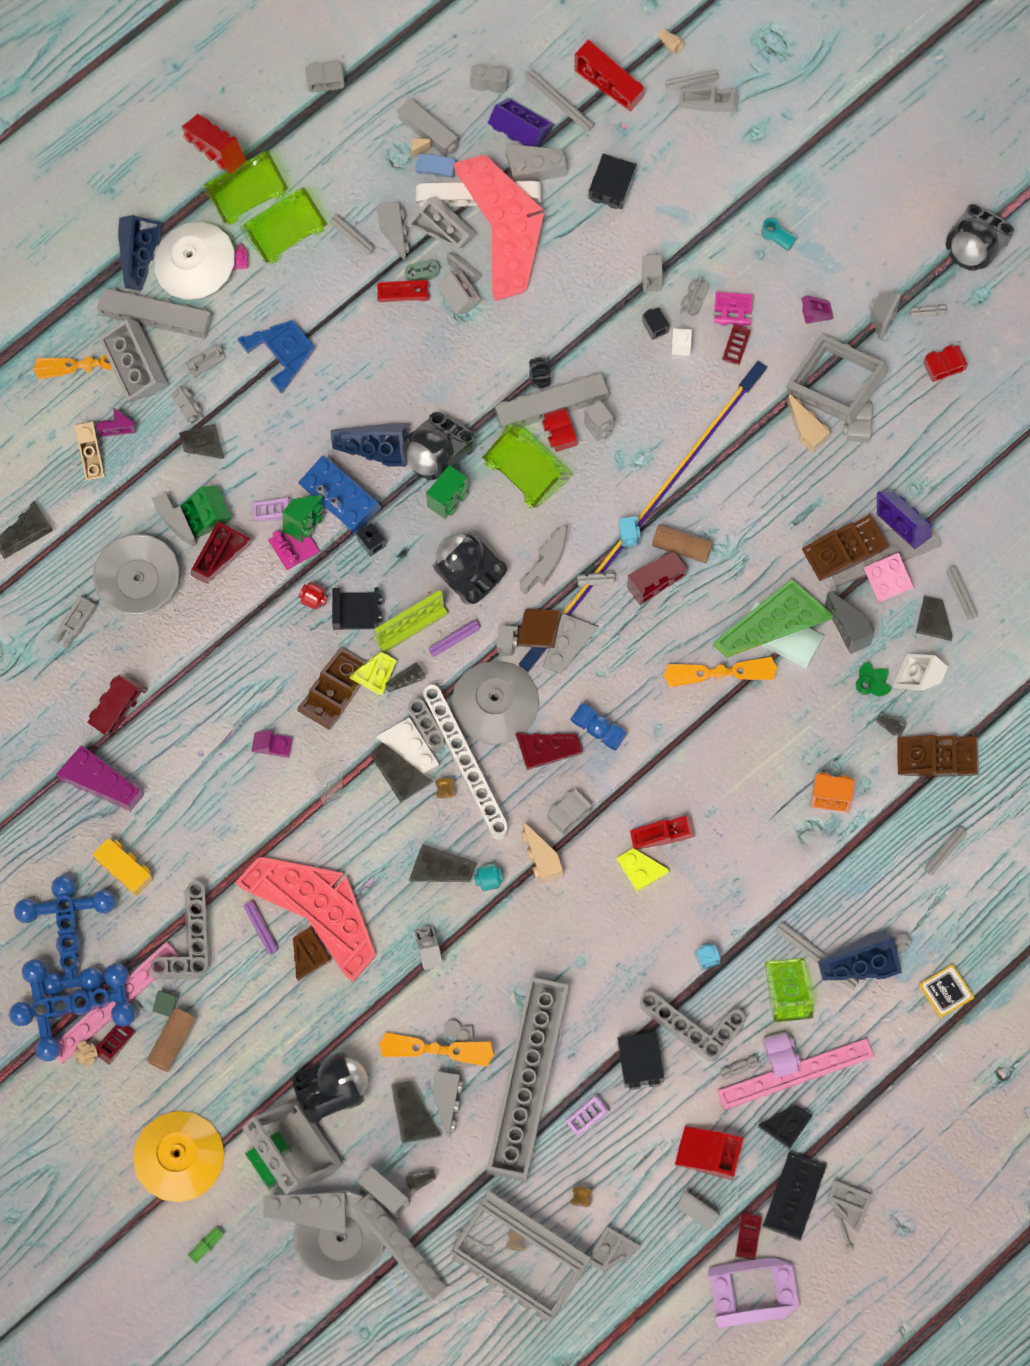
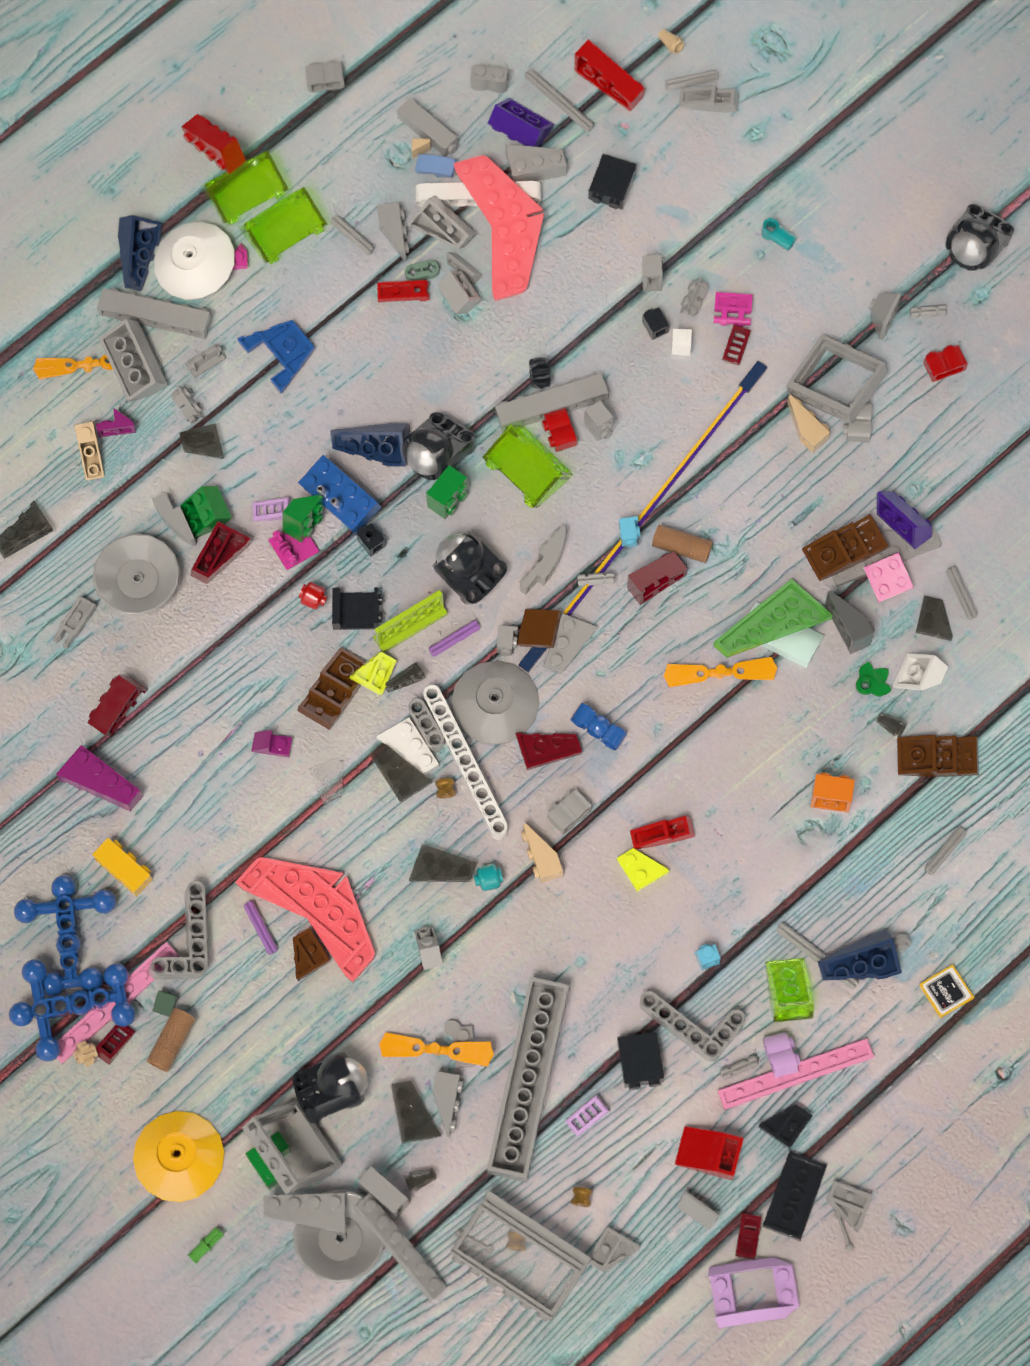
(816, 309): magenta slope -> none

